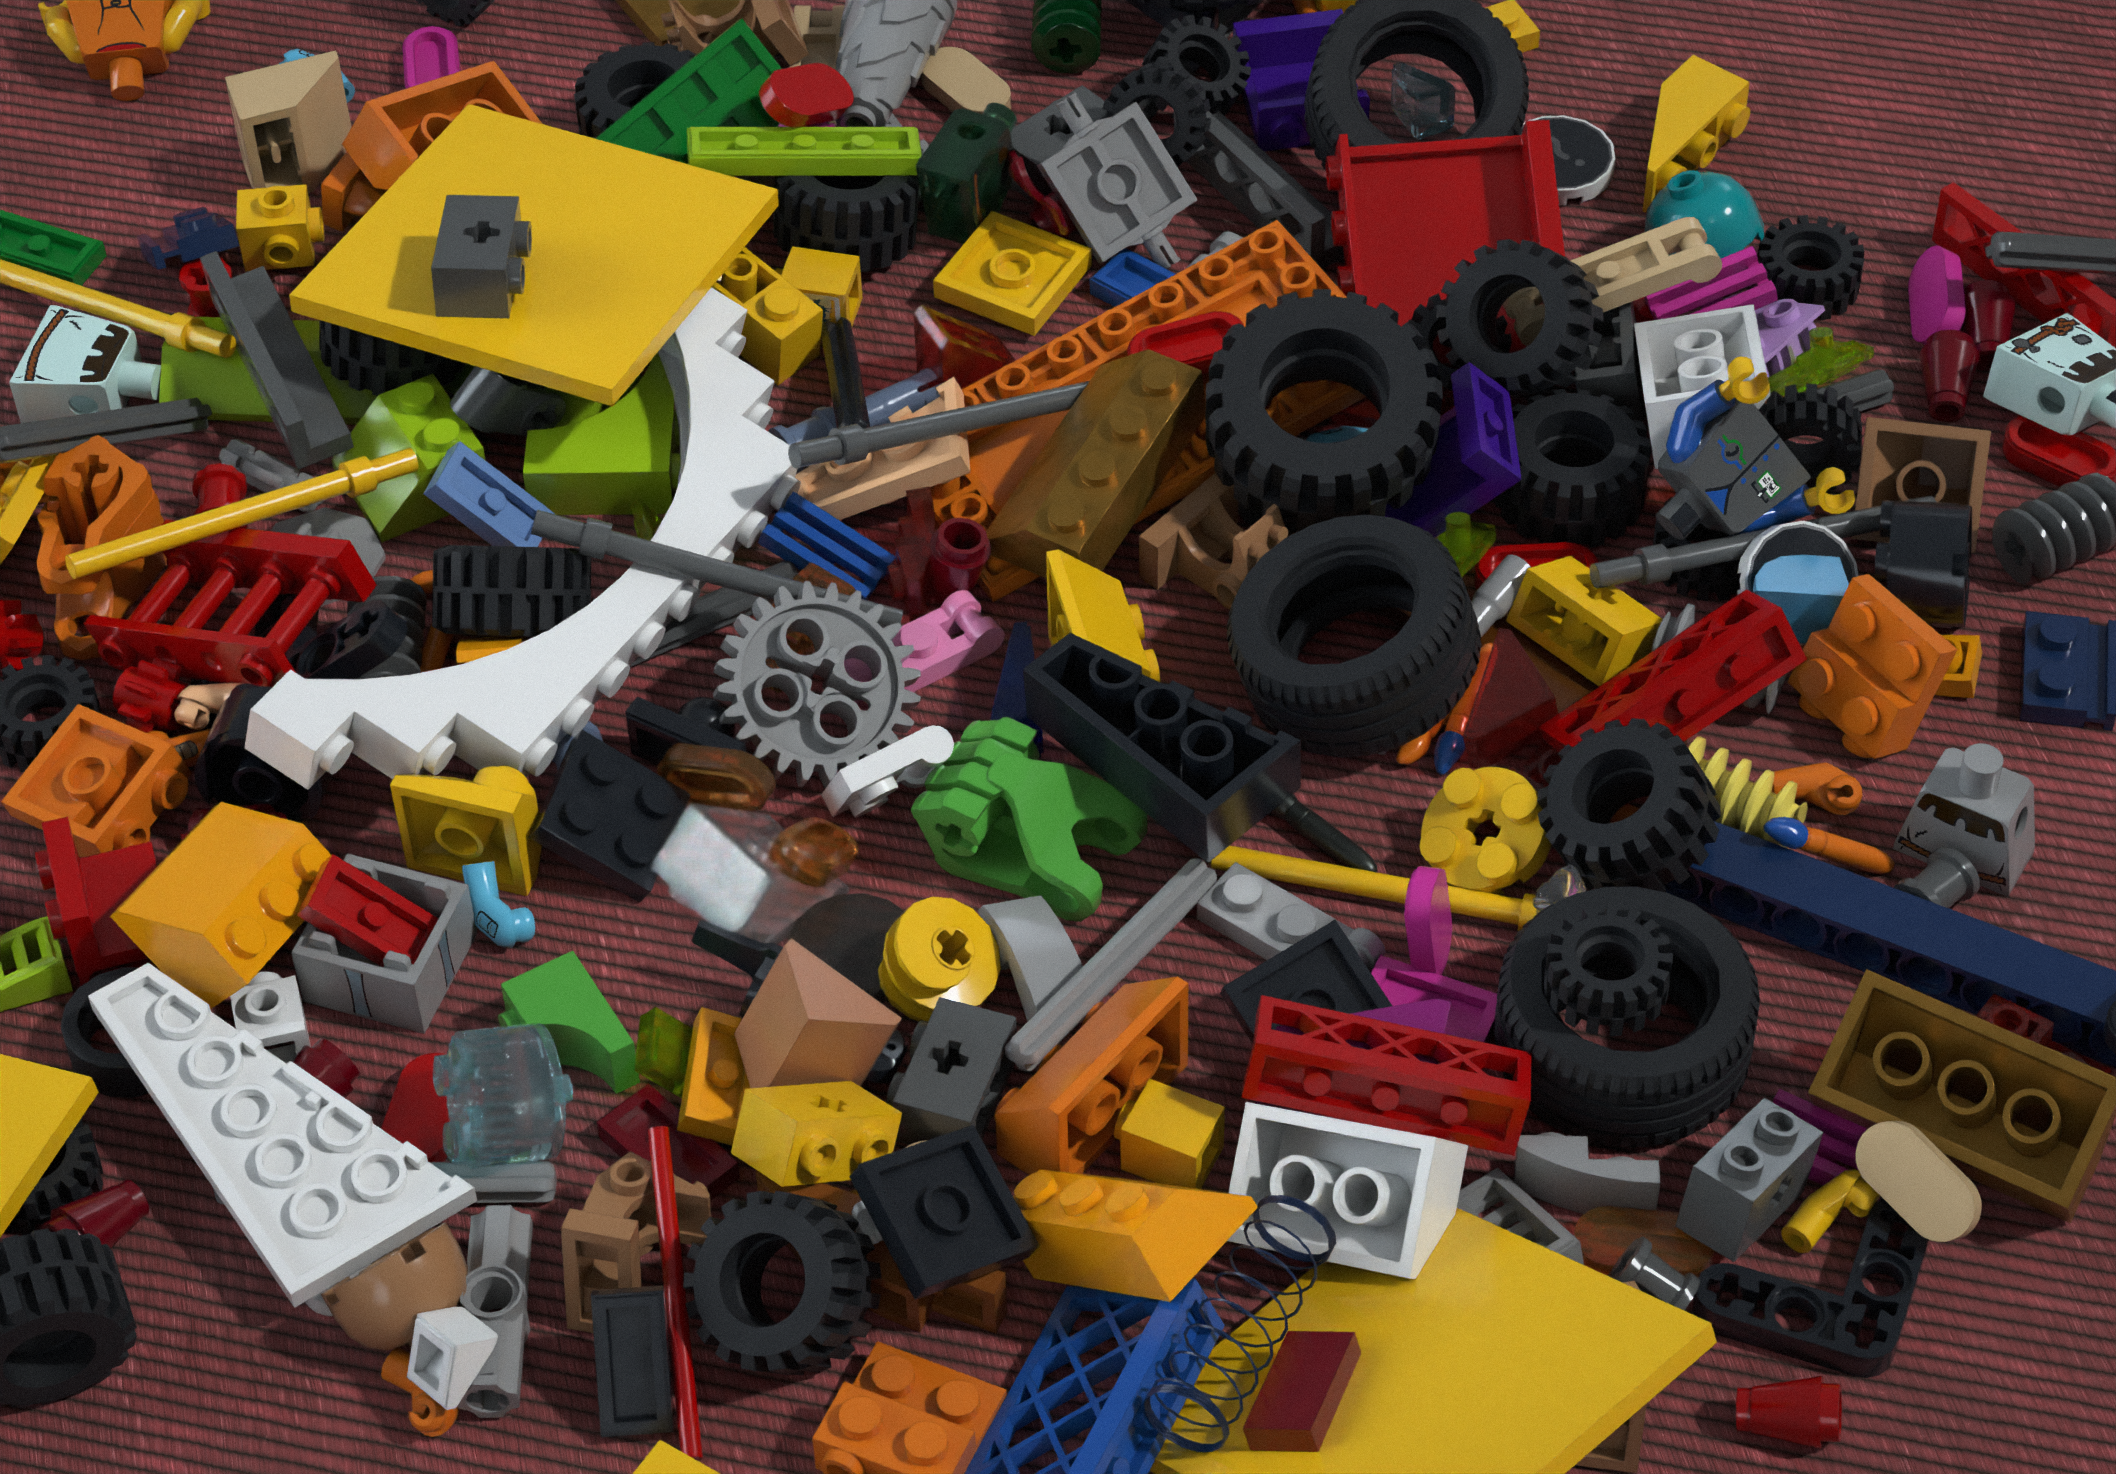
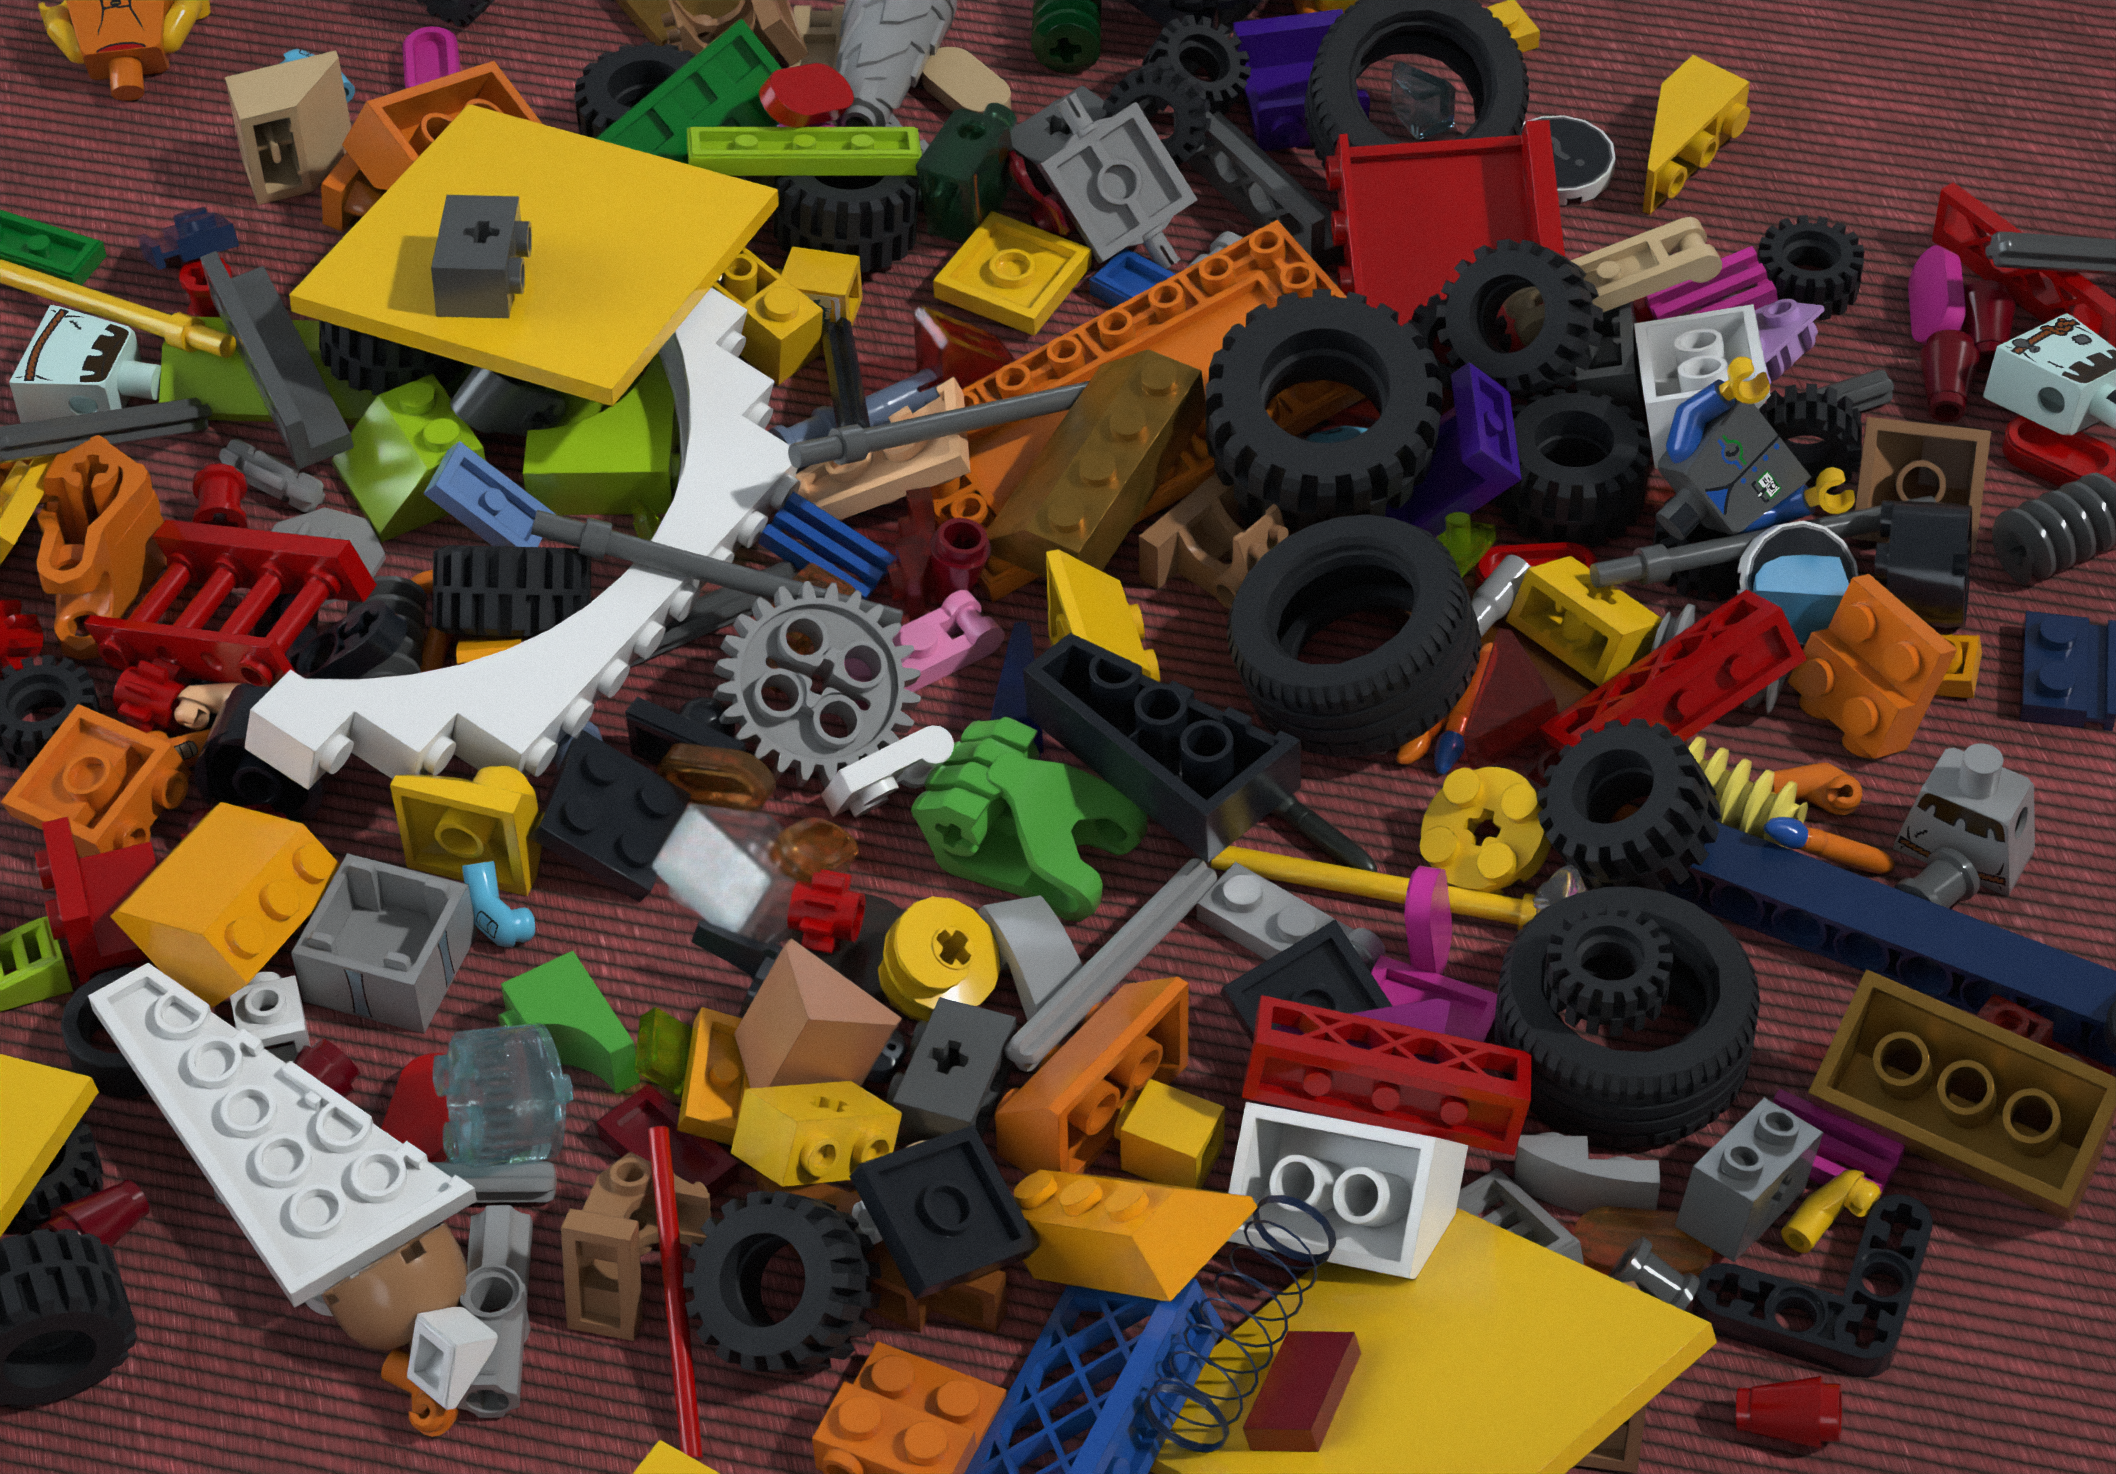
(277, 227): yellow brick -> none
(352, 478): yellow bar -> none
(365, 913): red plate -> none
(632, 1361): black tile -> none
(826, 911): none -> red gear
(1188, 339): red tile -> none
(1717, 202): teal cylinder -> none
(1822, 362): clear neon green piece -> none
(1918, 1181): tan tile -> none

